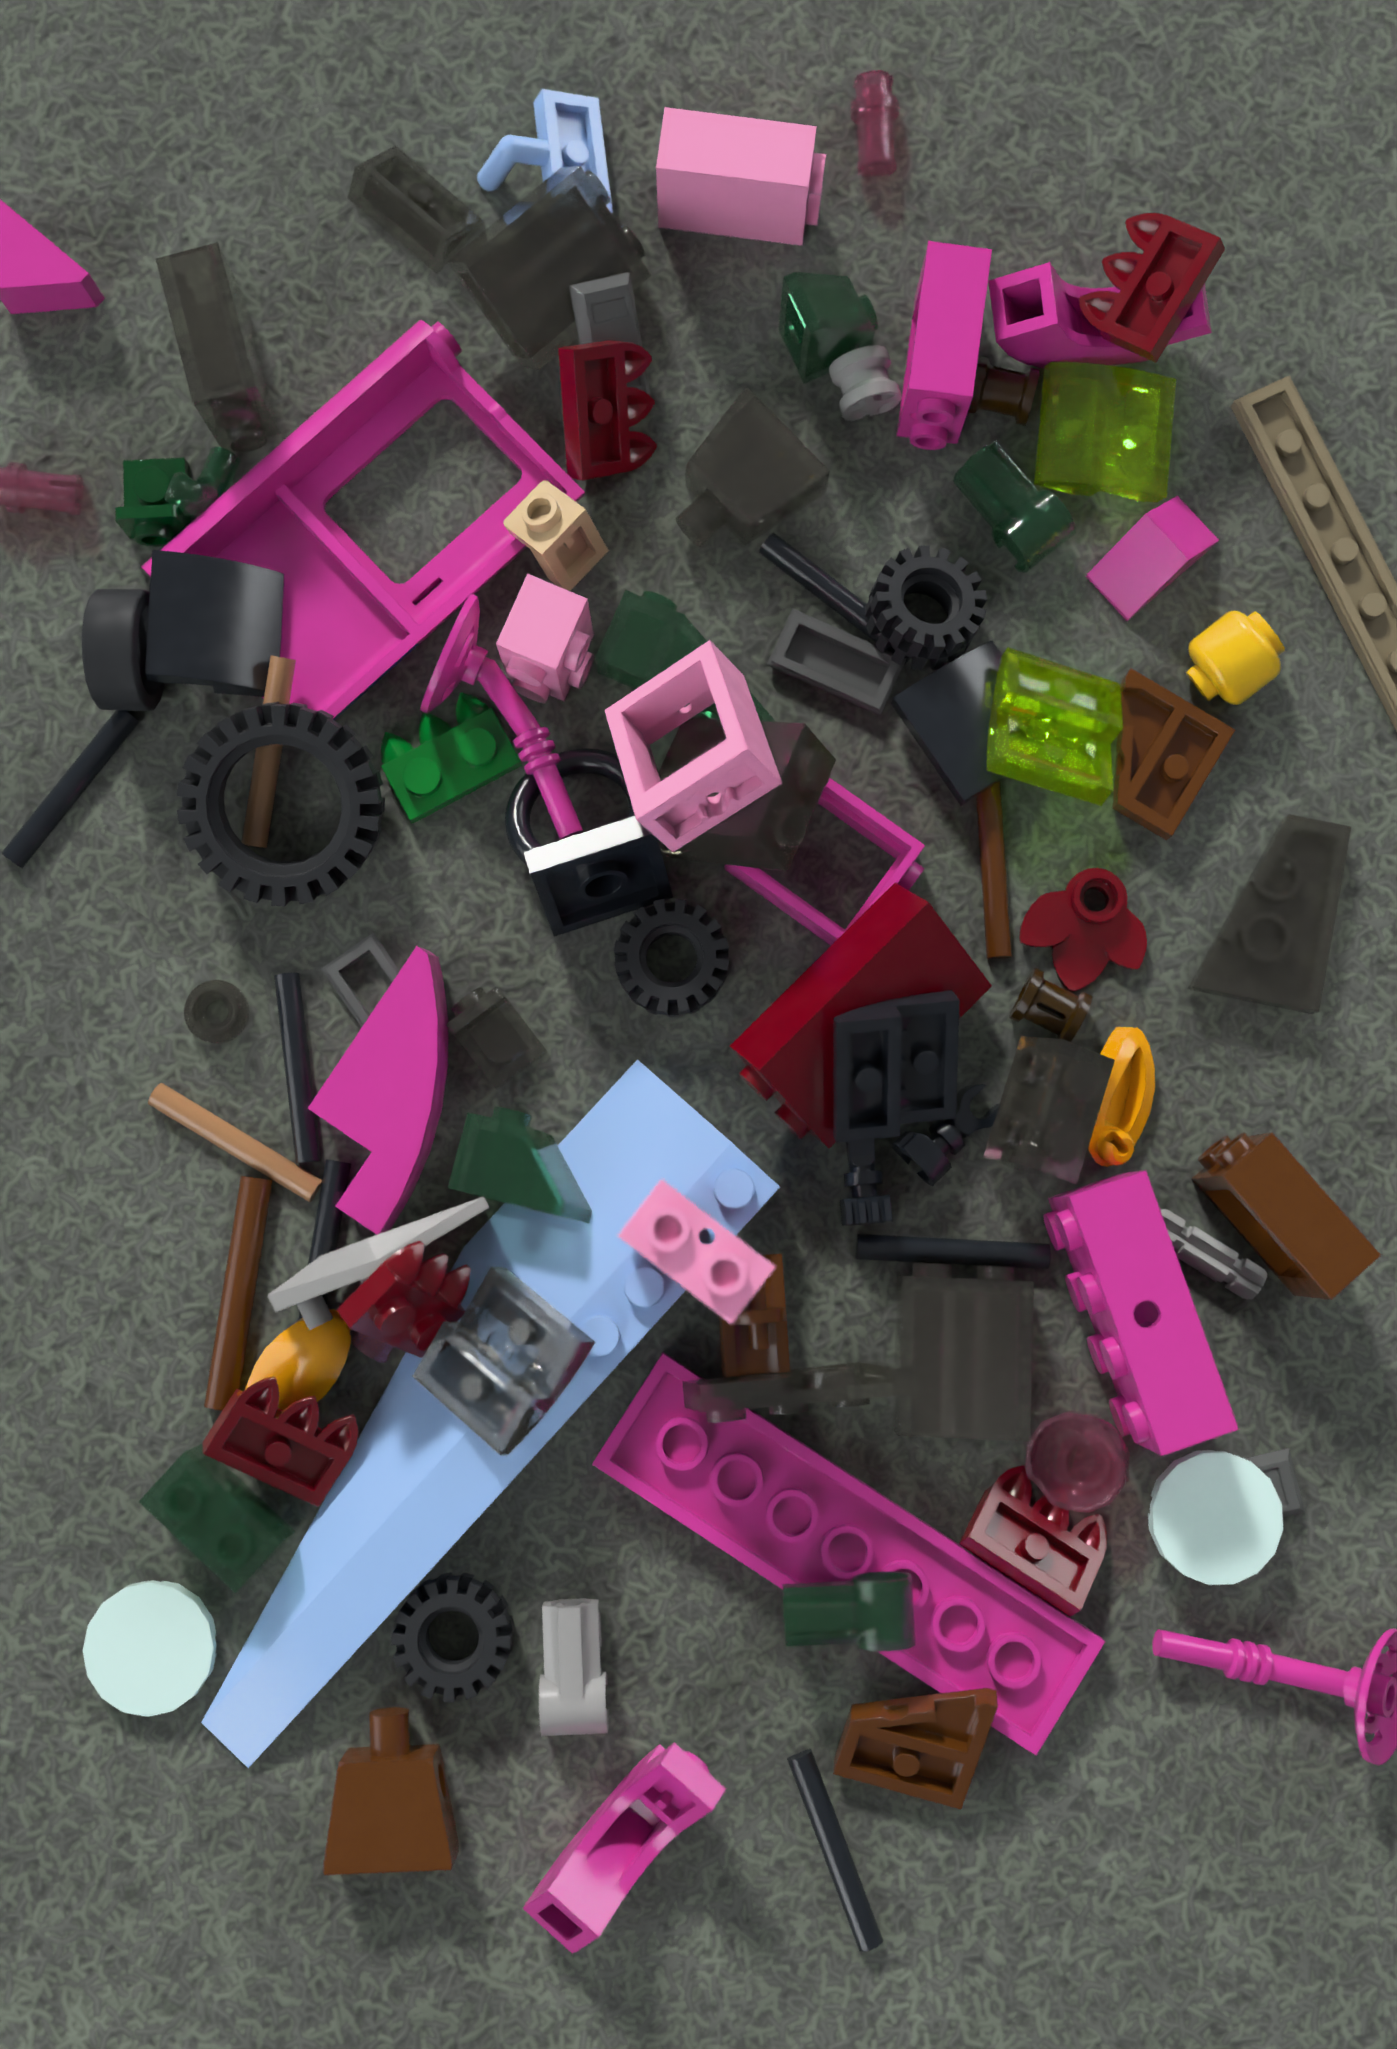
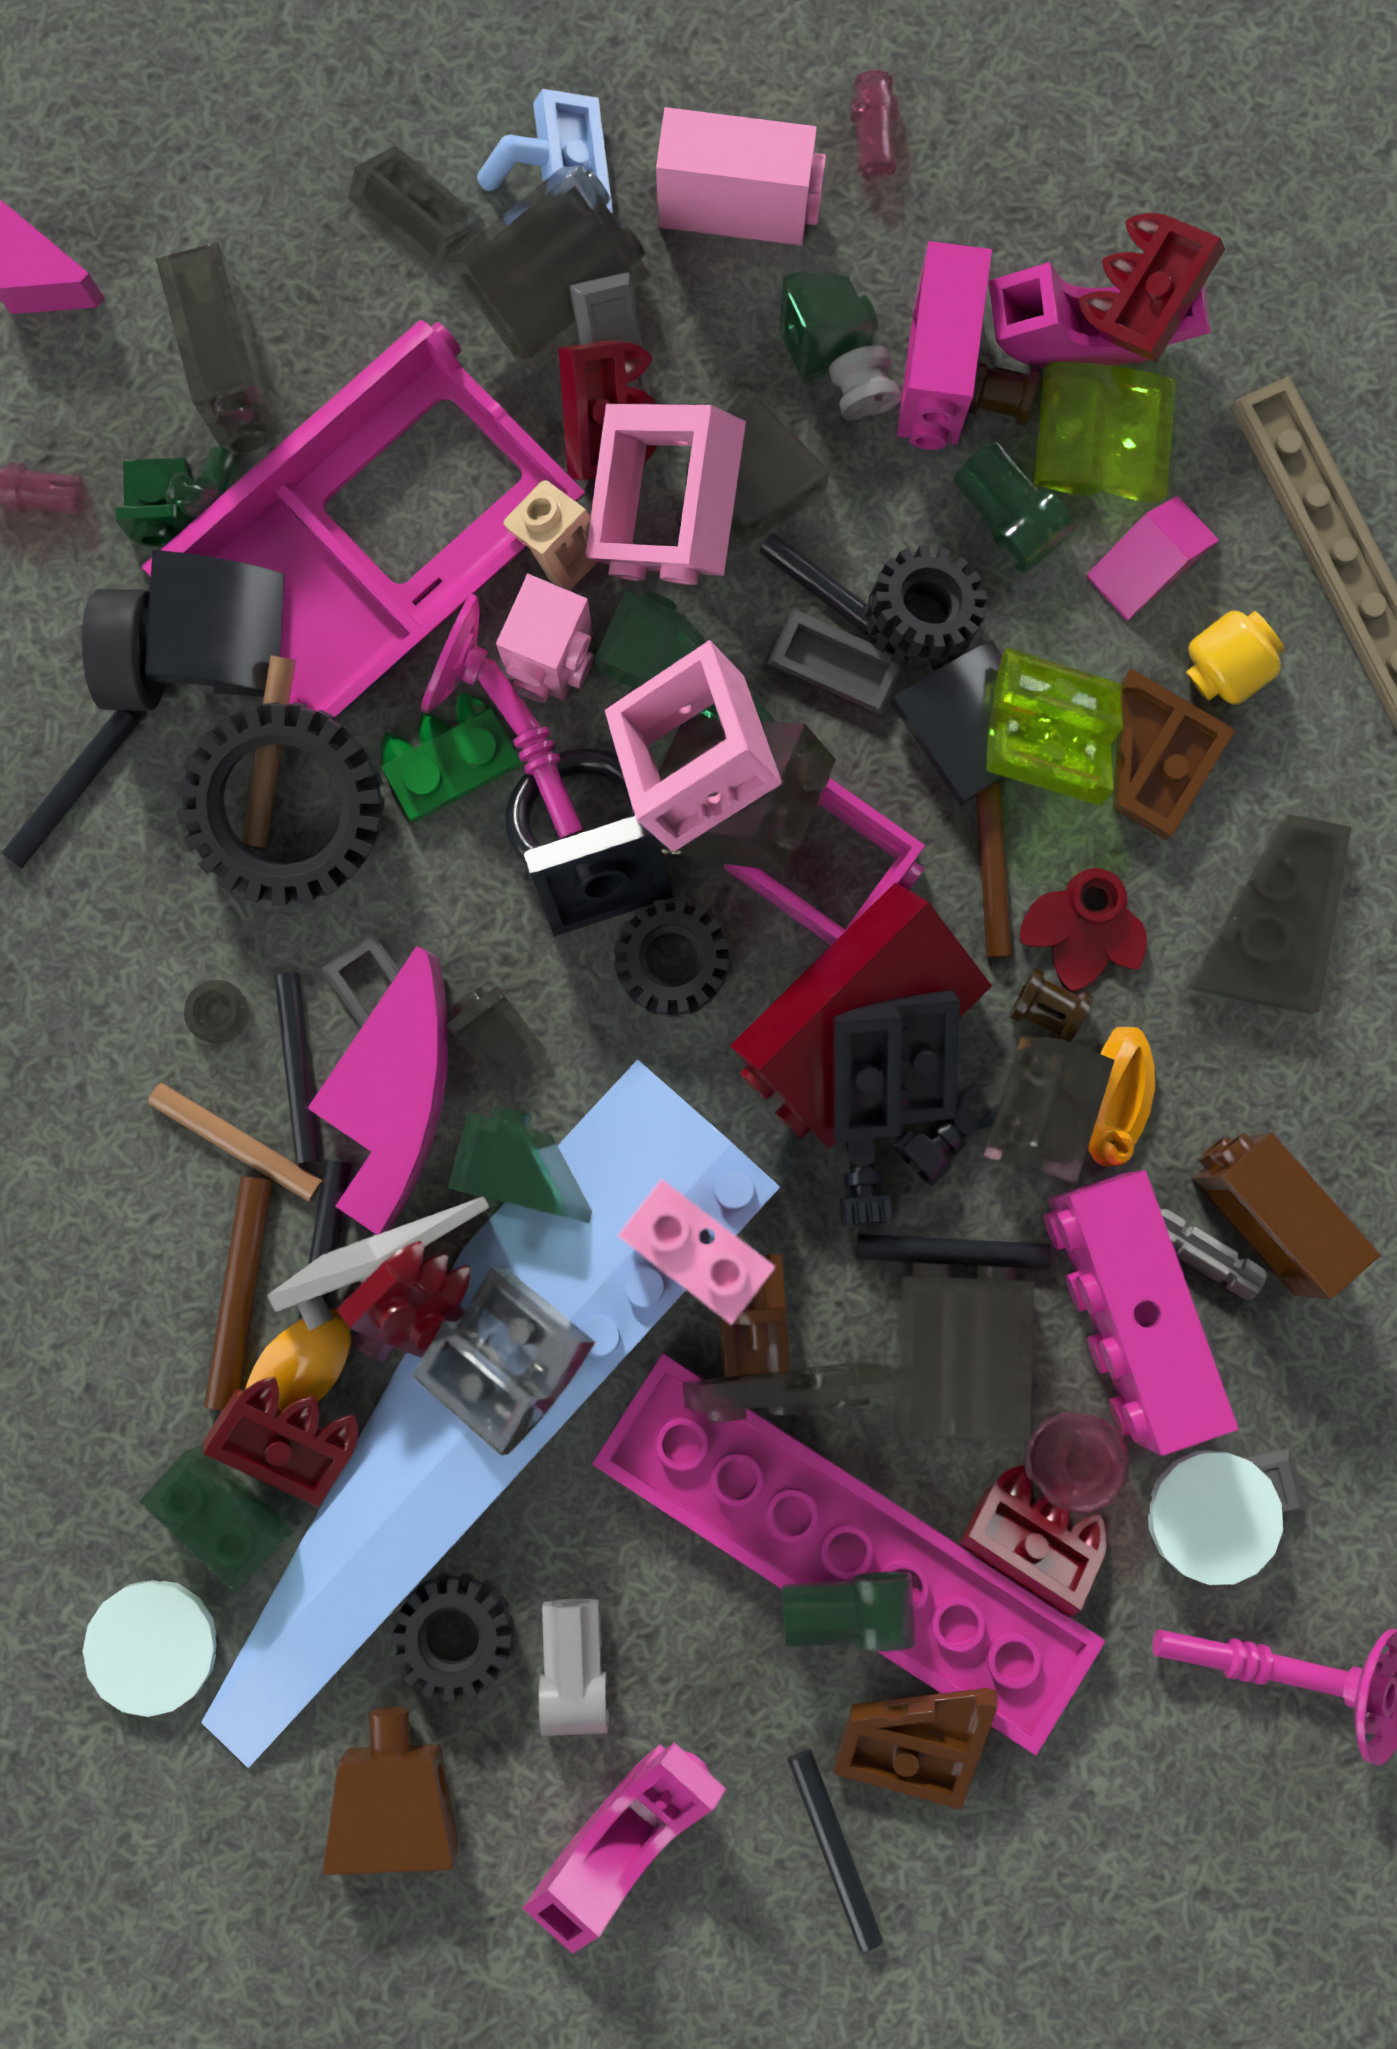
(708, 499): none -> bright pink window

